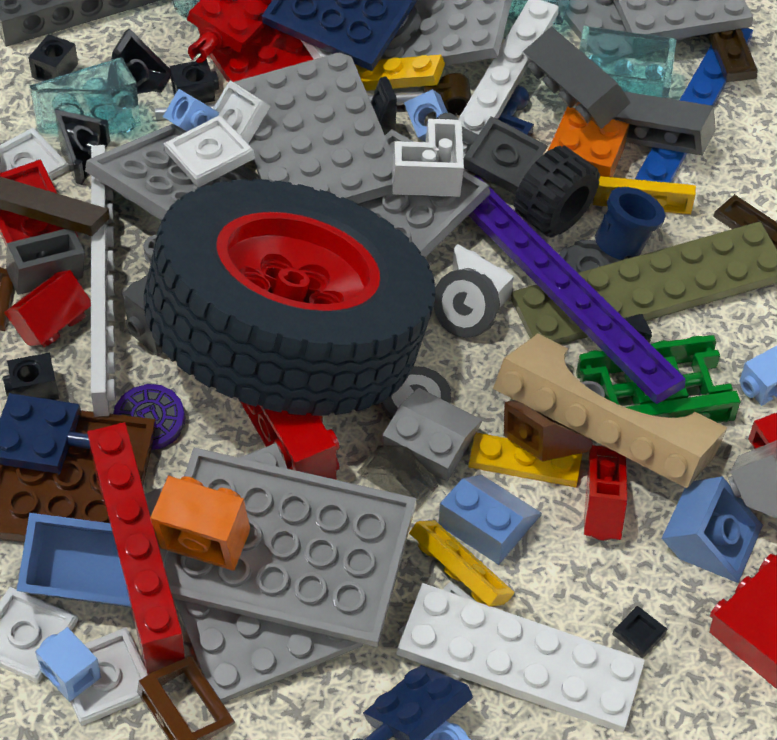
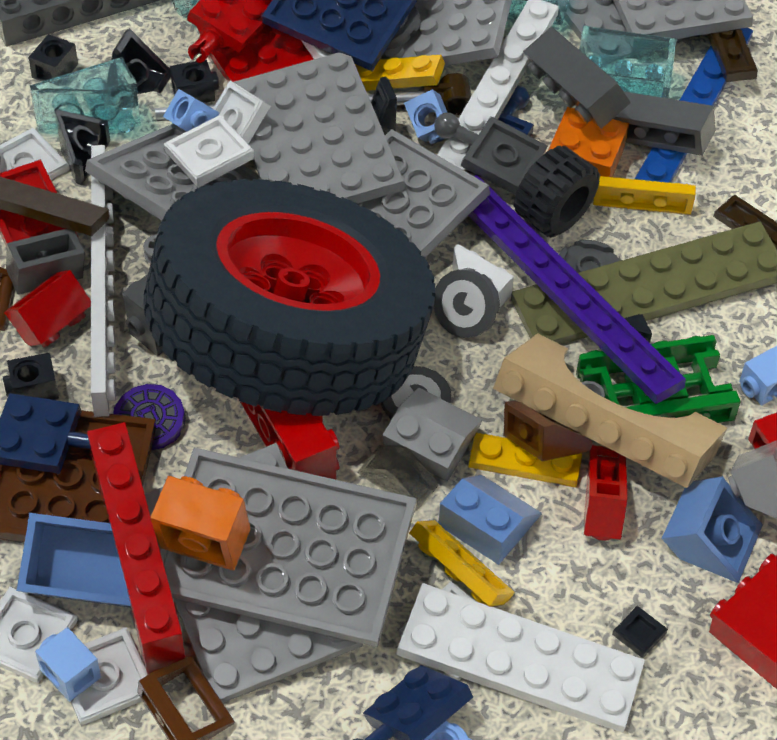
(431, 165): white brick -> none
(628, 222): dark blue piece -> none

